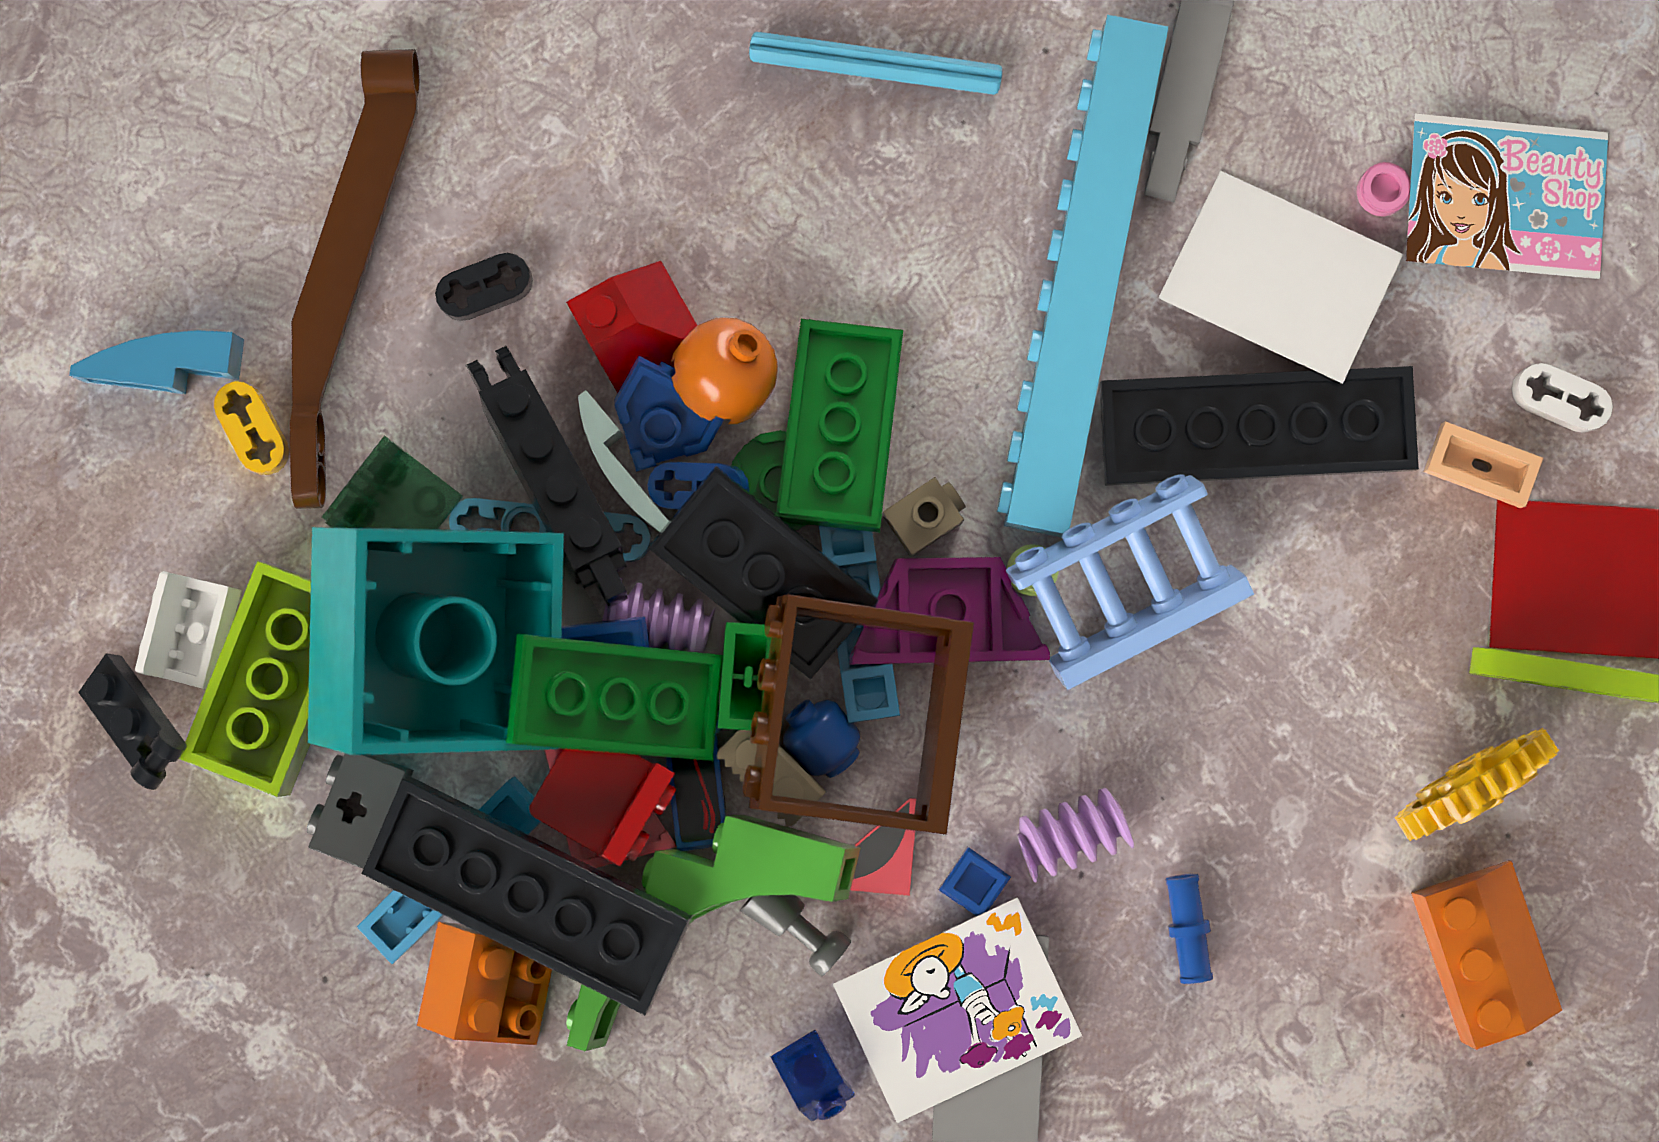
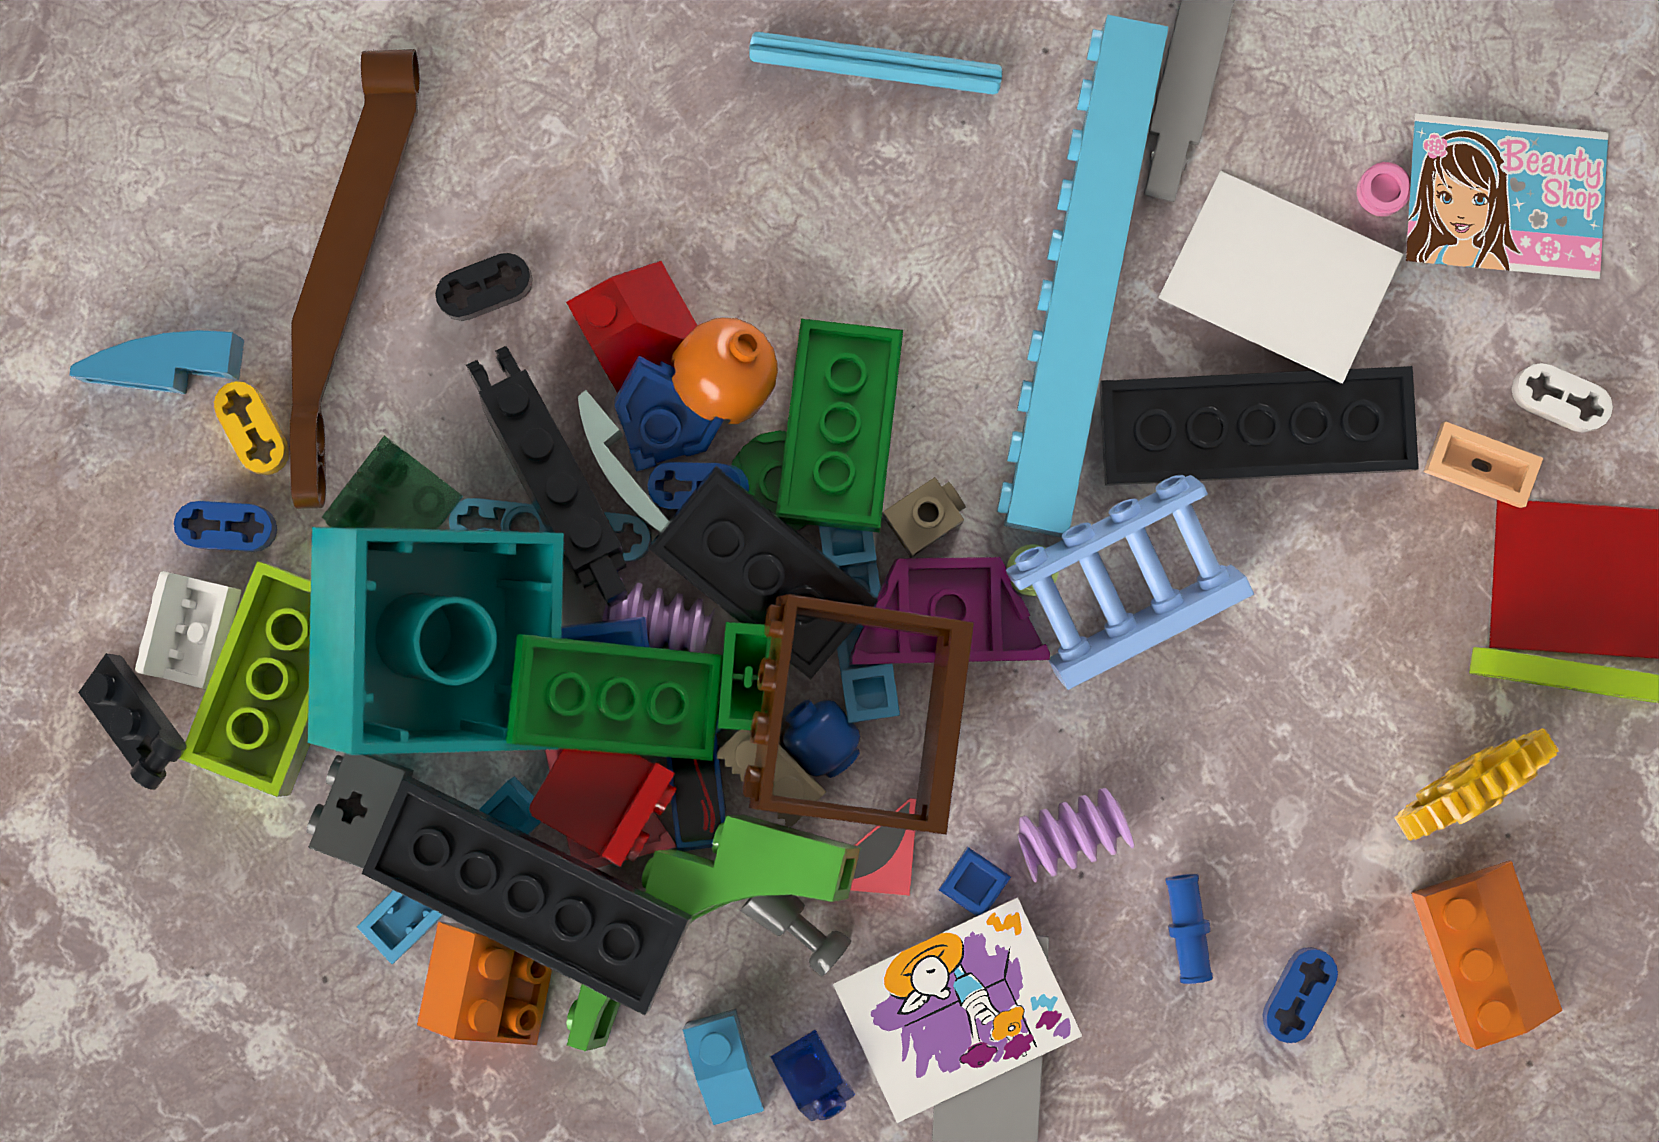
(225, 514): none -> blue beam
(723, 1066): none -> dark azure slope
(1311, 1001): none -> blue beam

